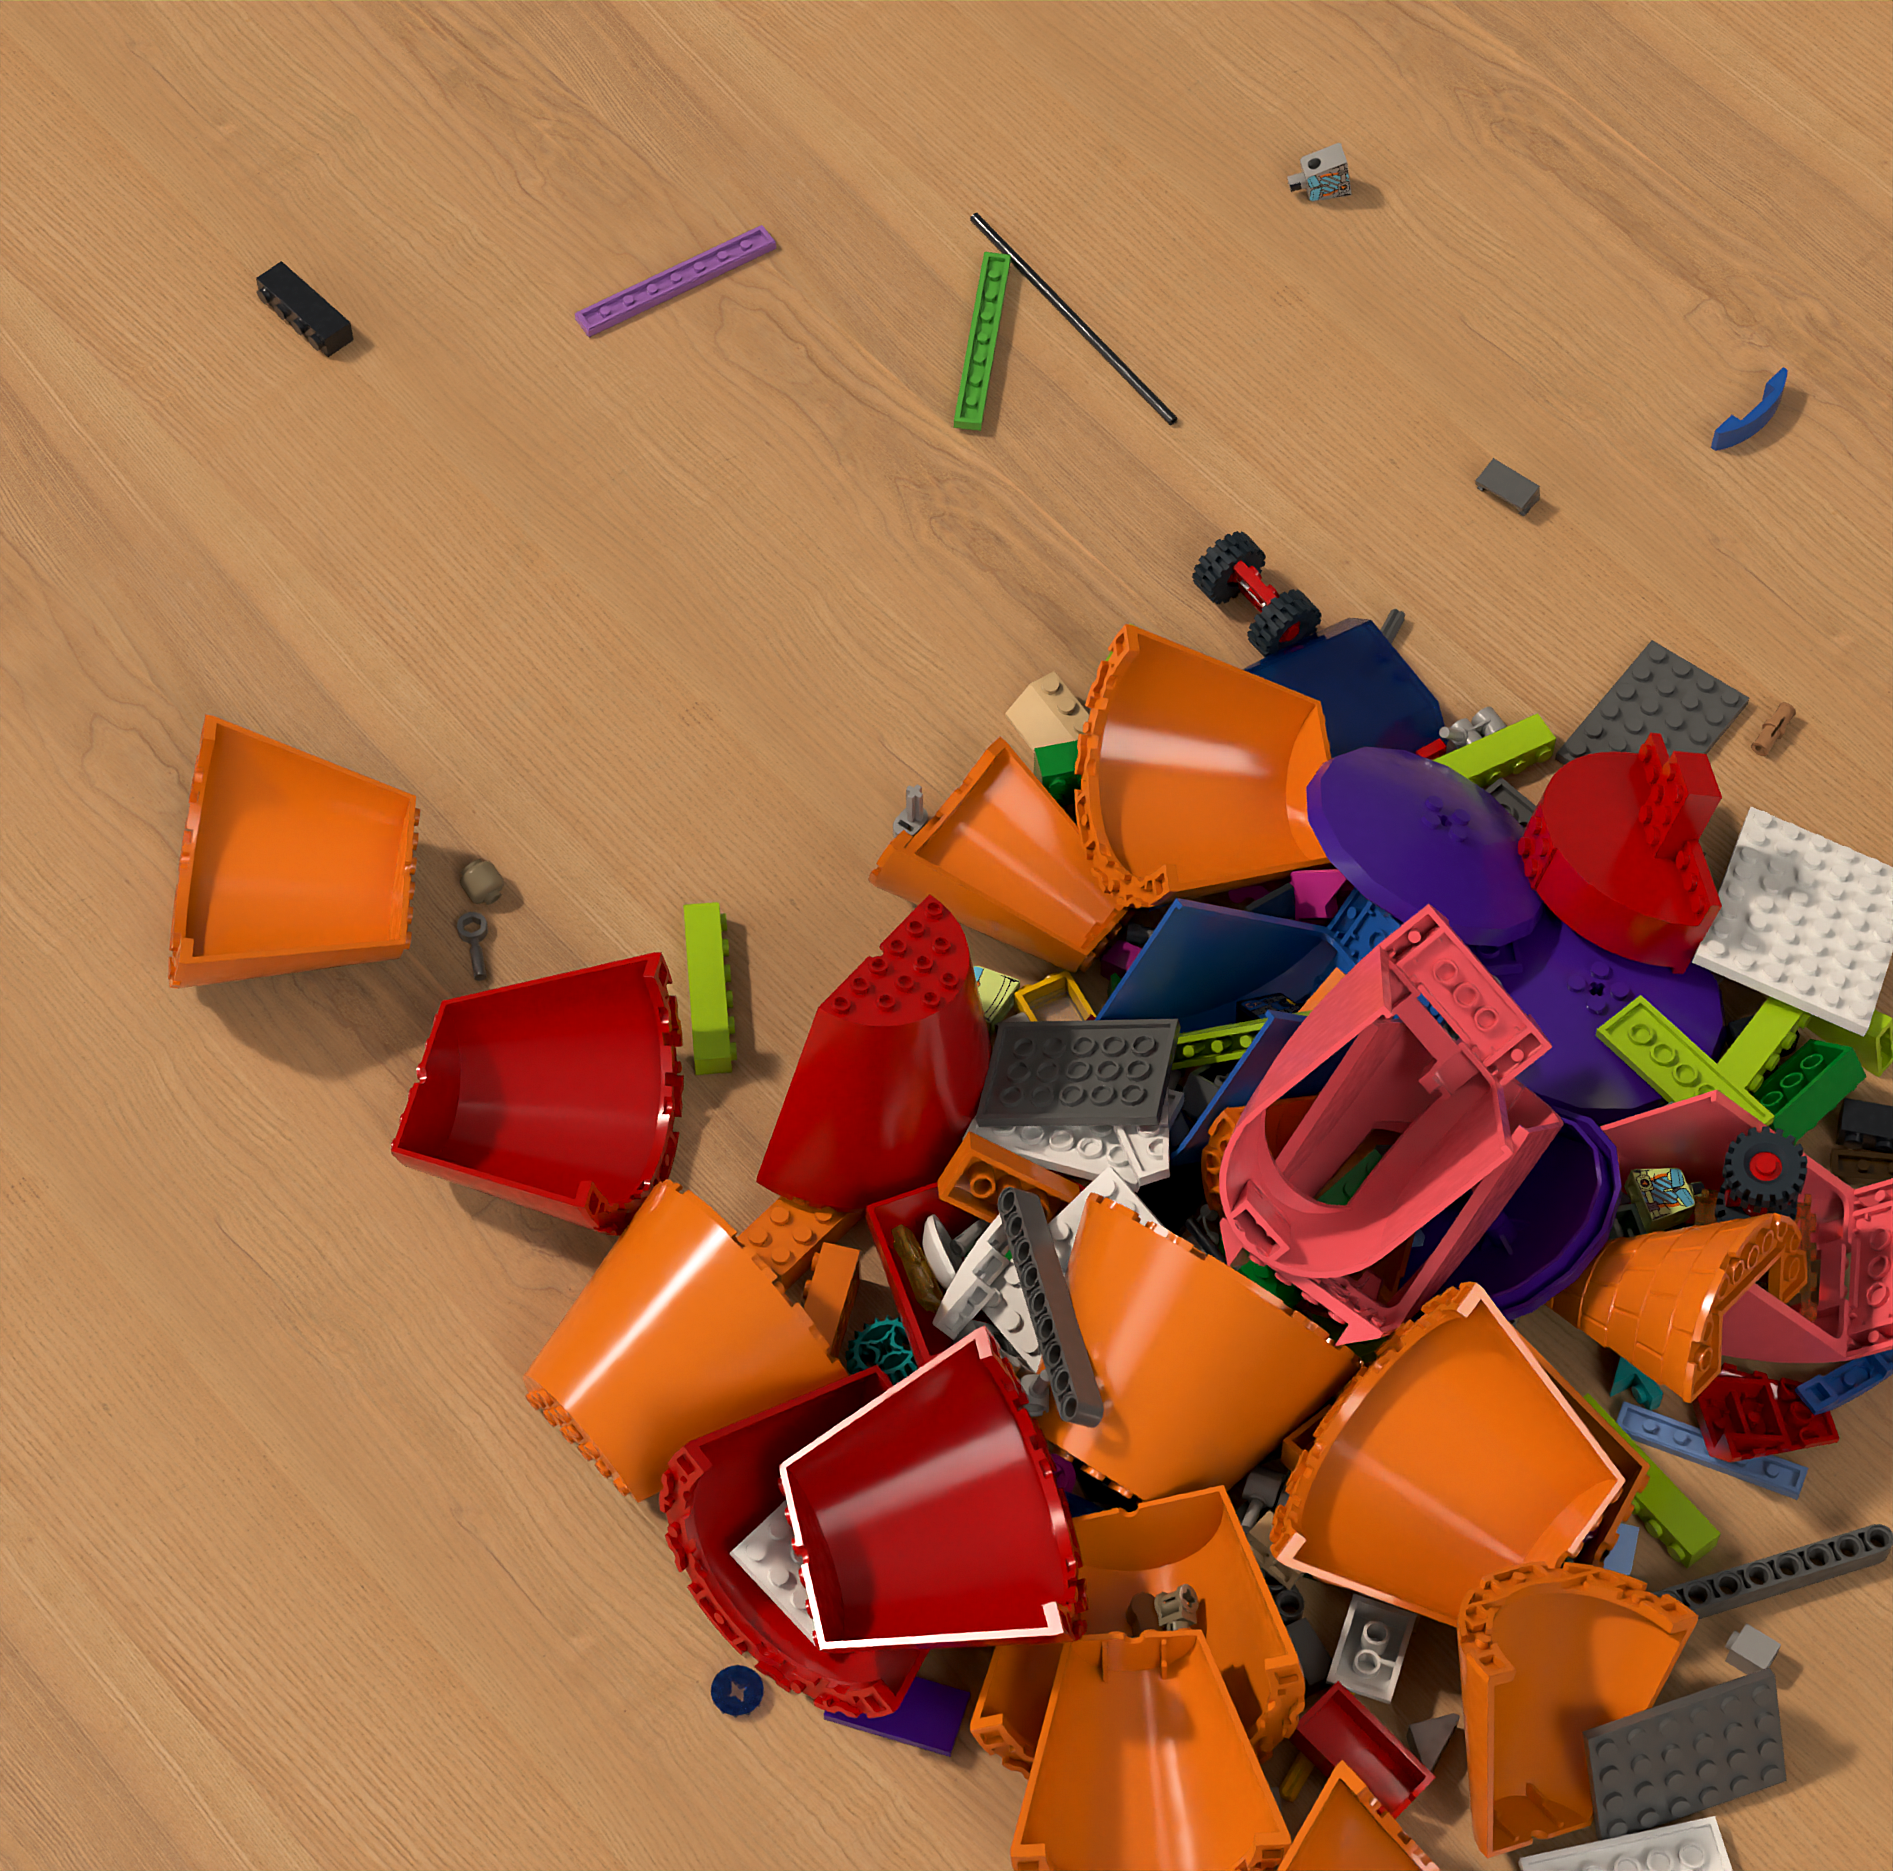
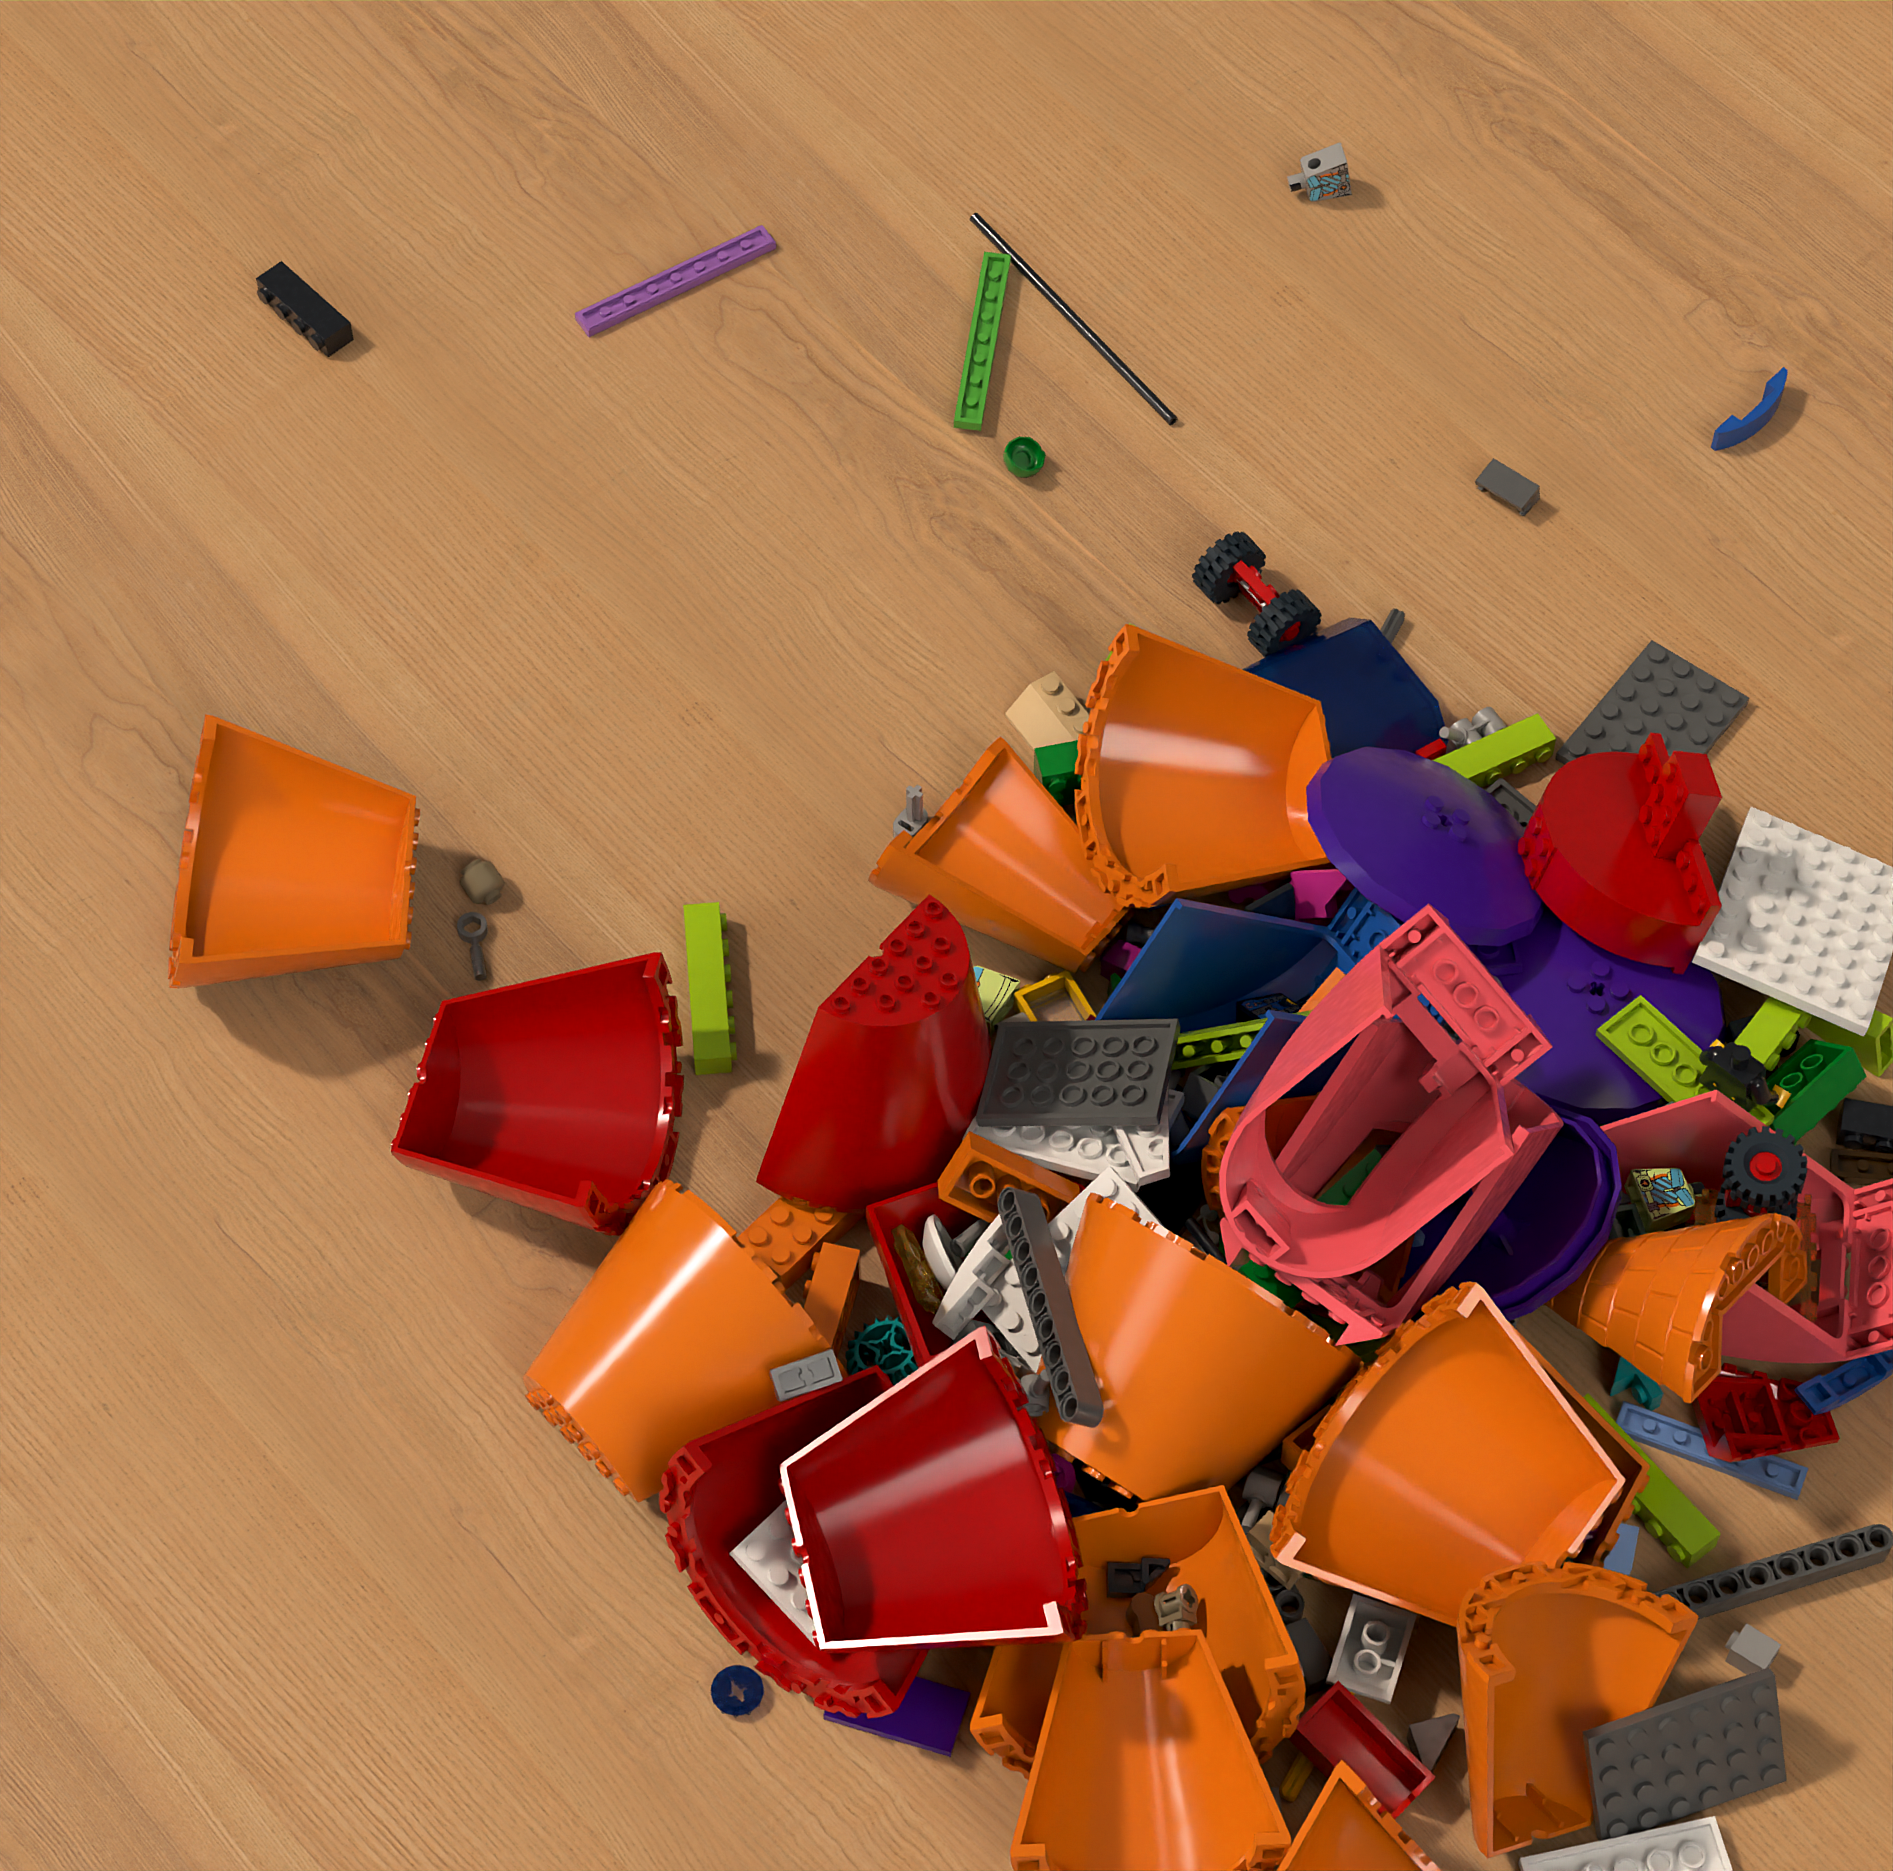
(805, 1375): none -> hinge
(1023, 457): none -> green hair
(1129, 1579): none -> black slope
(1739, 1076): none -> black torso
(1773, 729): medium nougat pin -> none

